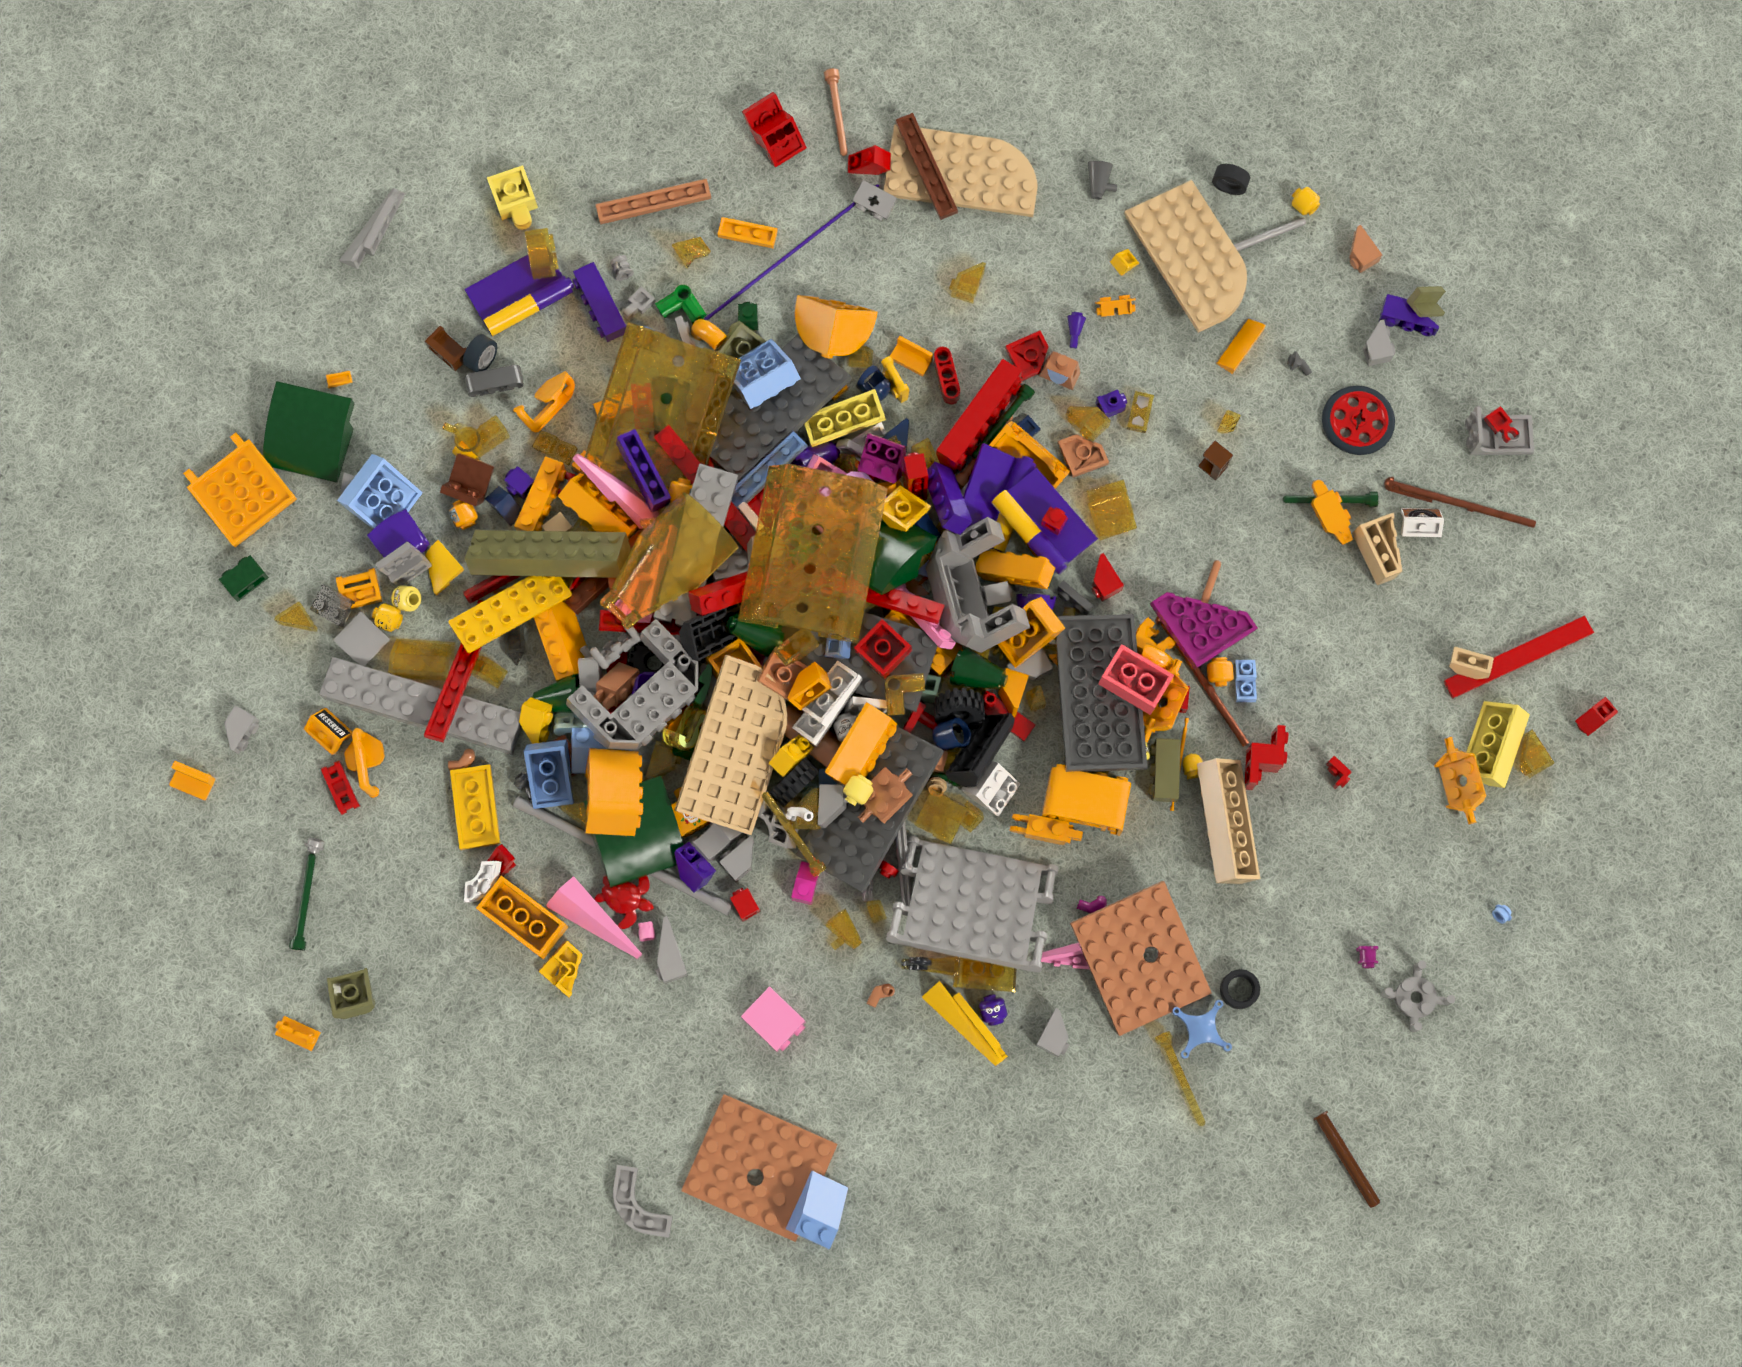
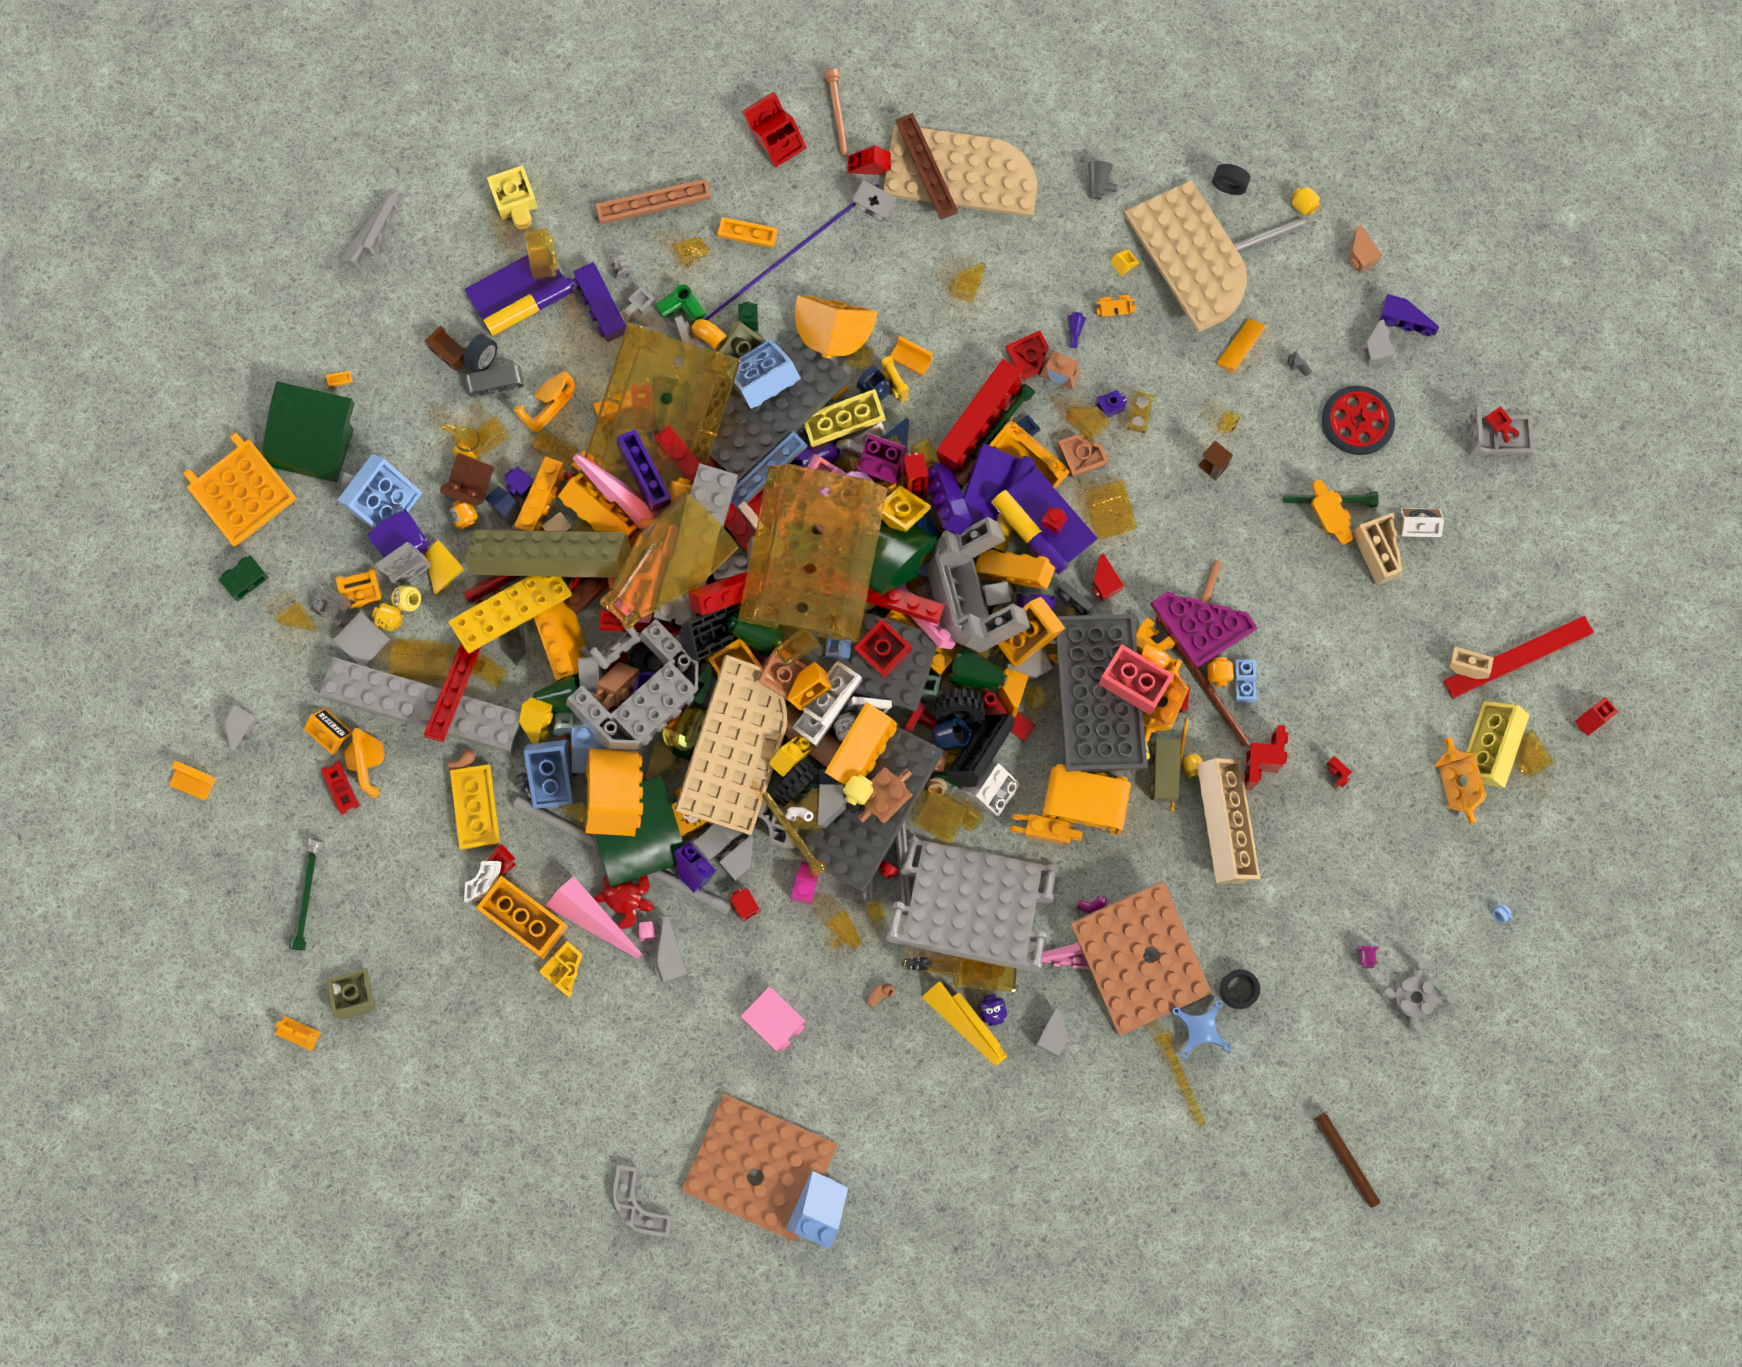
(907, 683): clear yellow piece -> none
(943, 367): red beam -> none
(1425, 301): olive panel -> none
(1426, 495): copper bar -> none

